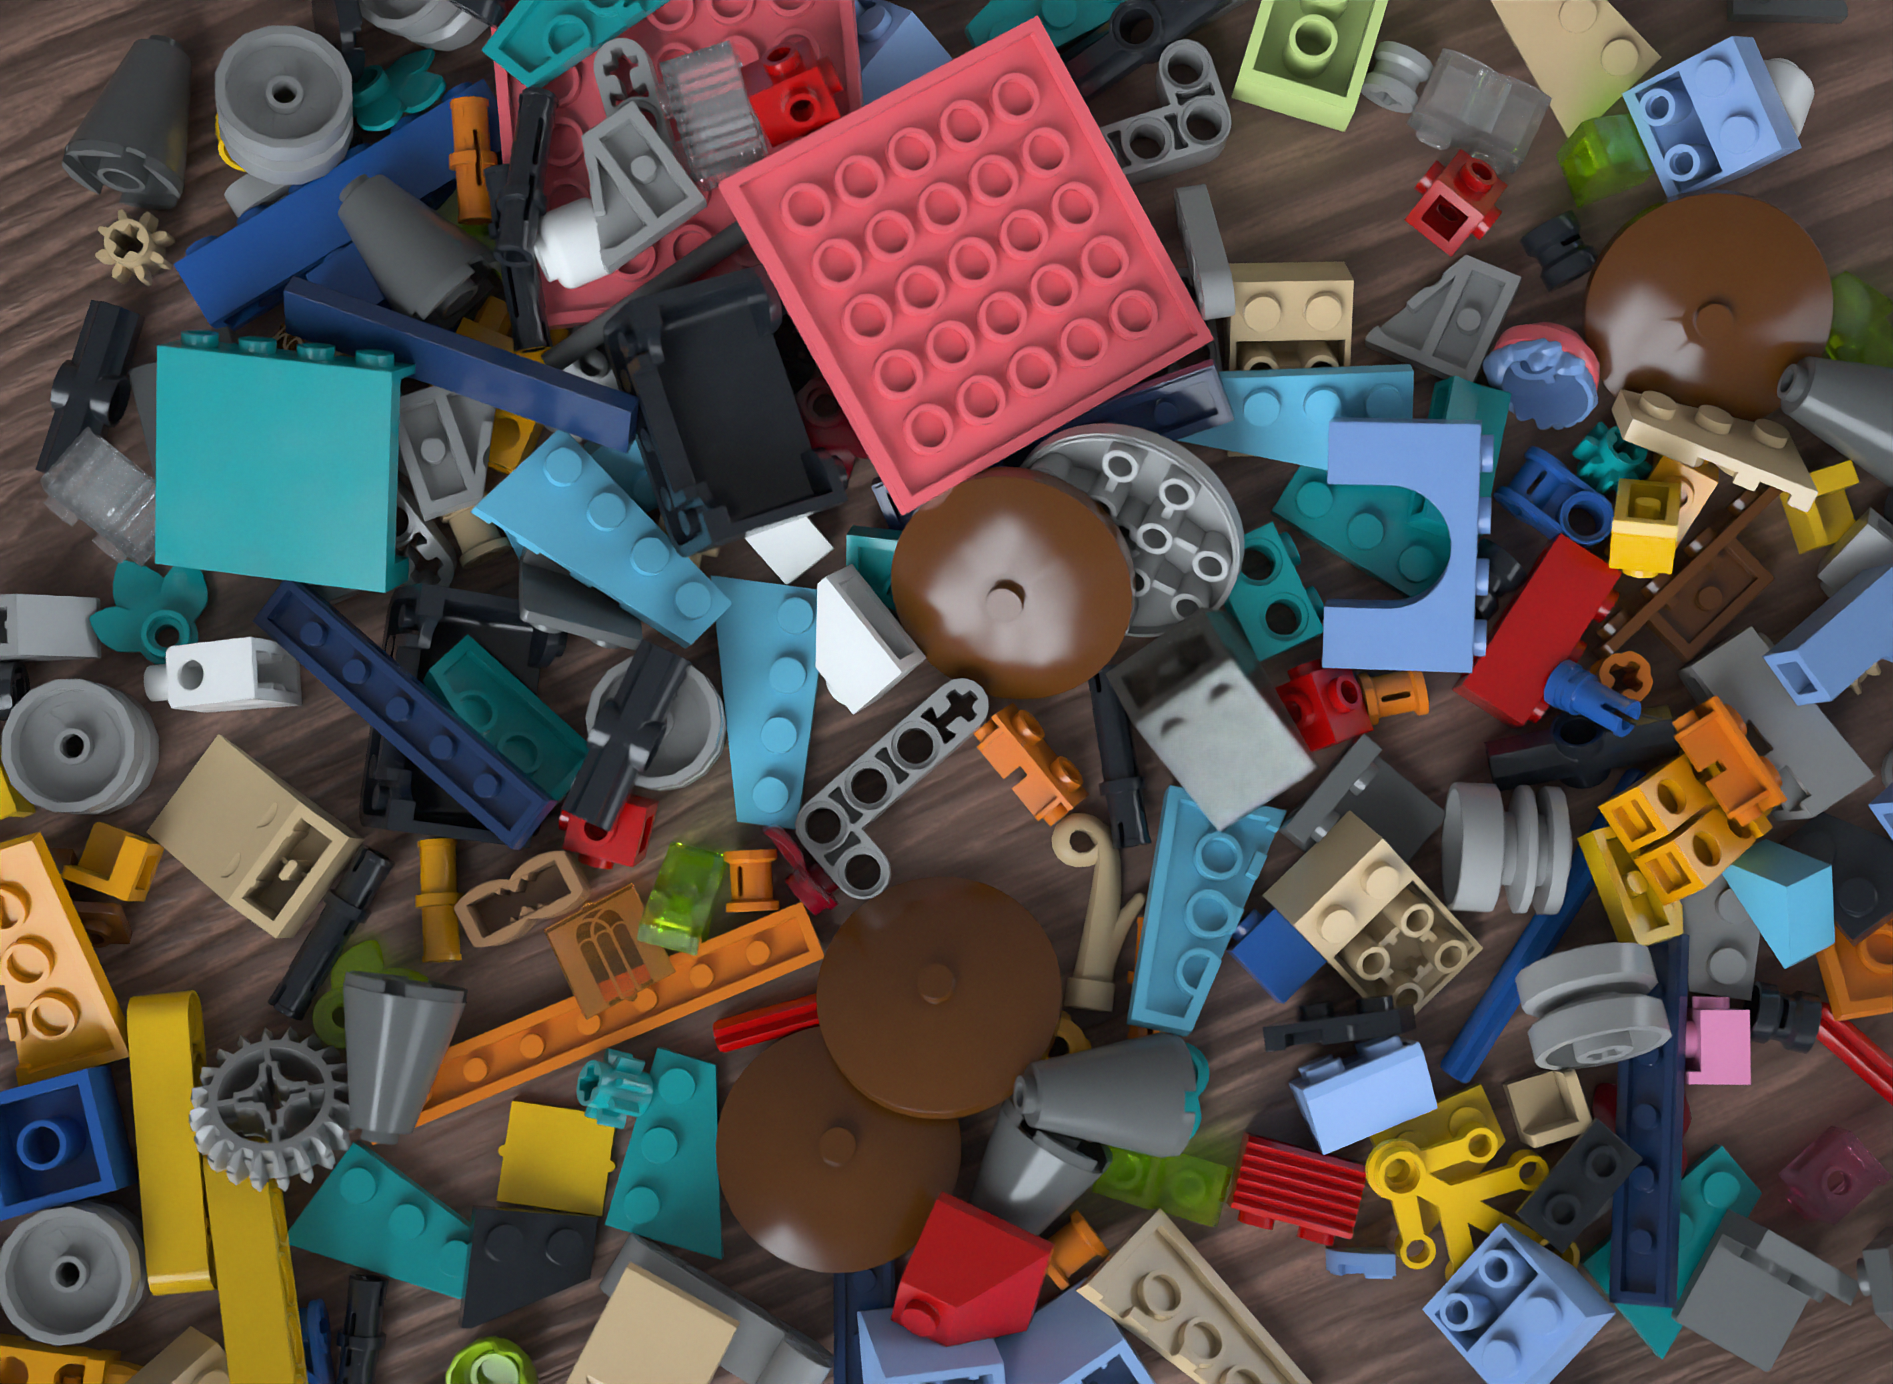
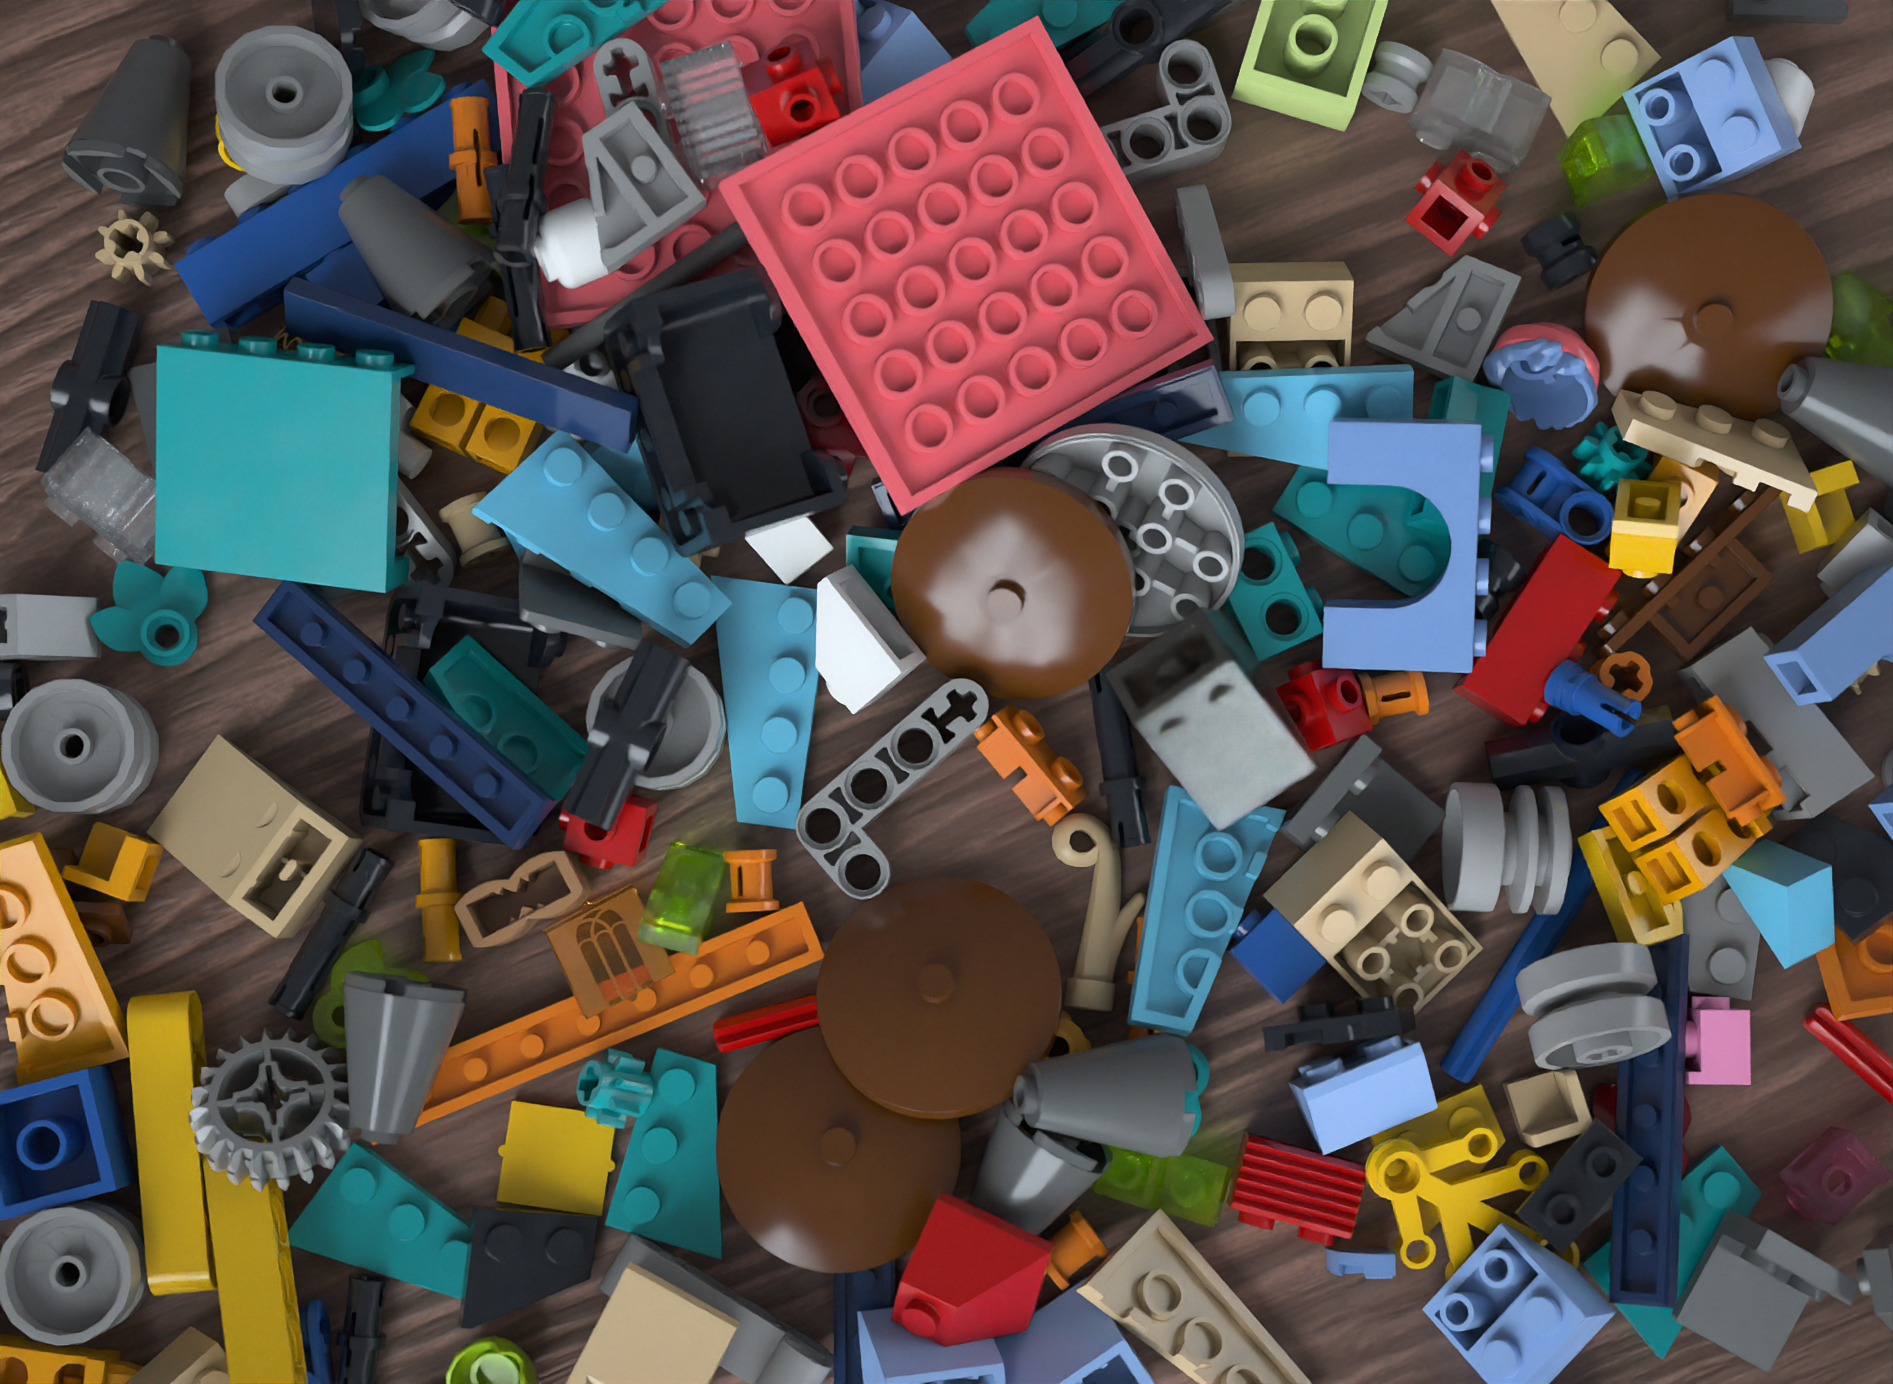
(226, 676): white torso -> none
(445, 448): light grey wing -> none
(808, 883): dark red plate -> none
(1784, 1017): black wheel -> none

